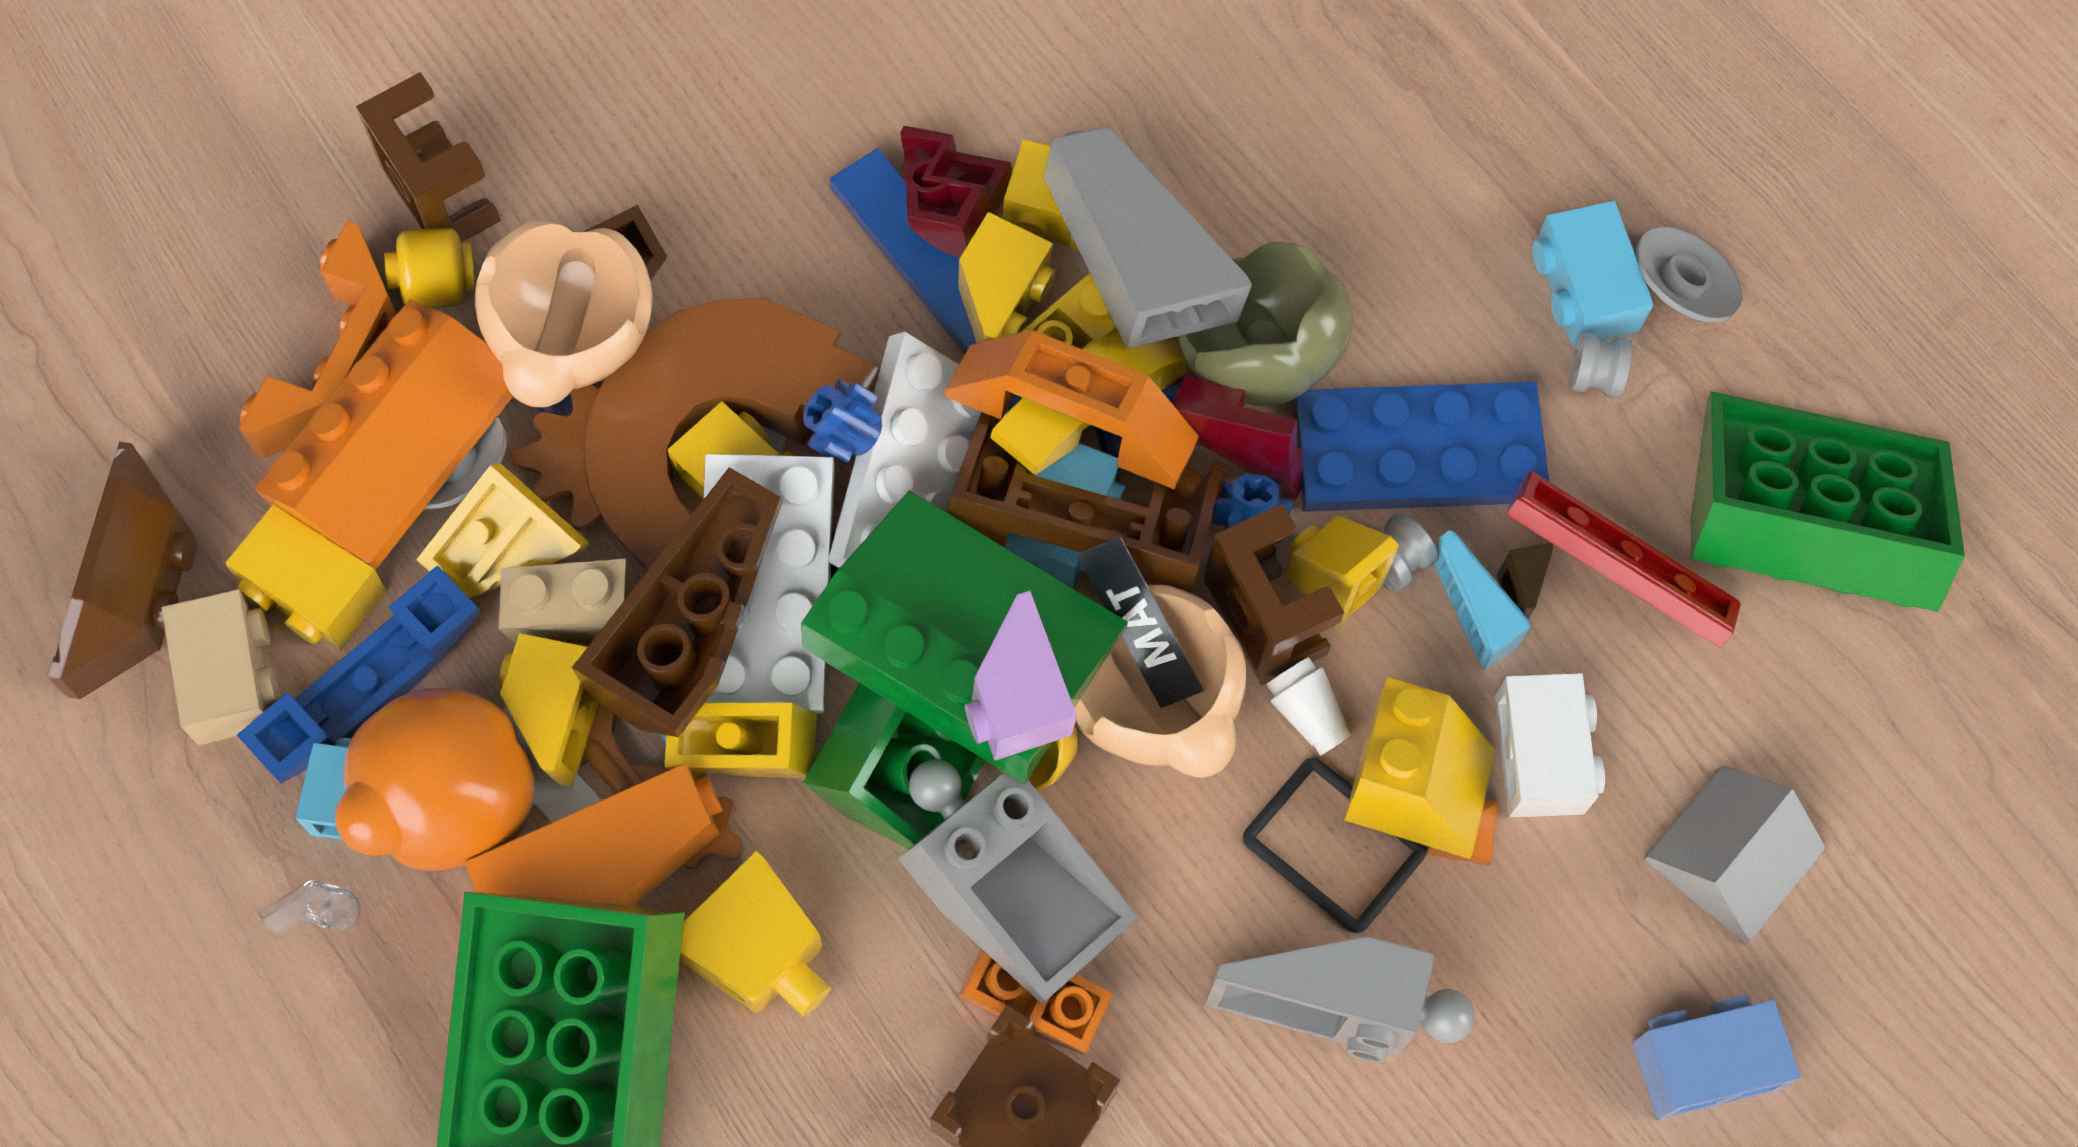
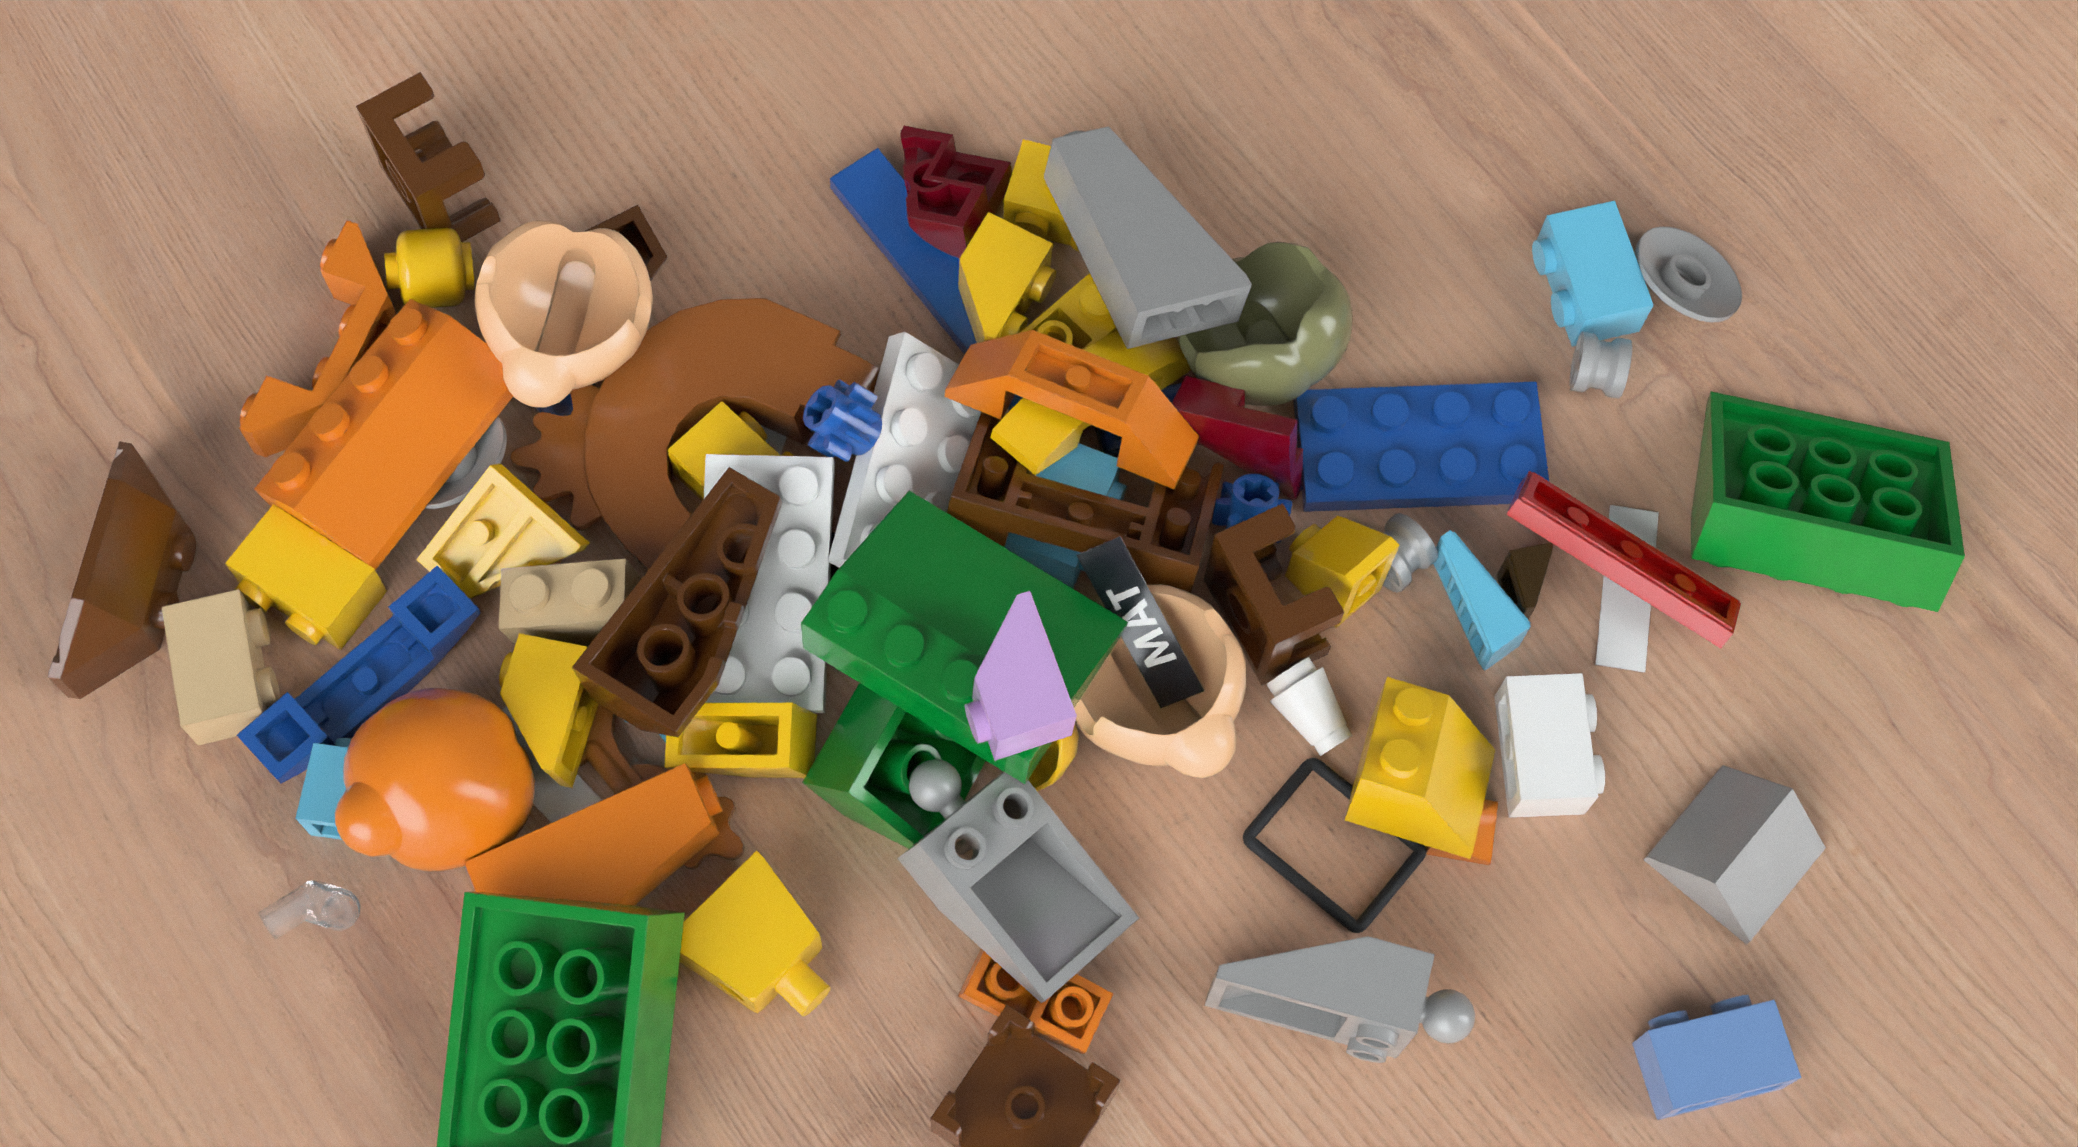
(1622, 614): none -> white sticker

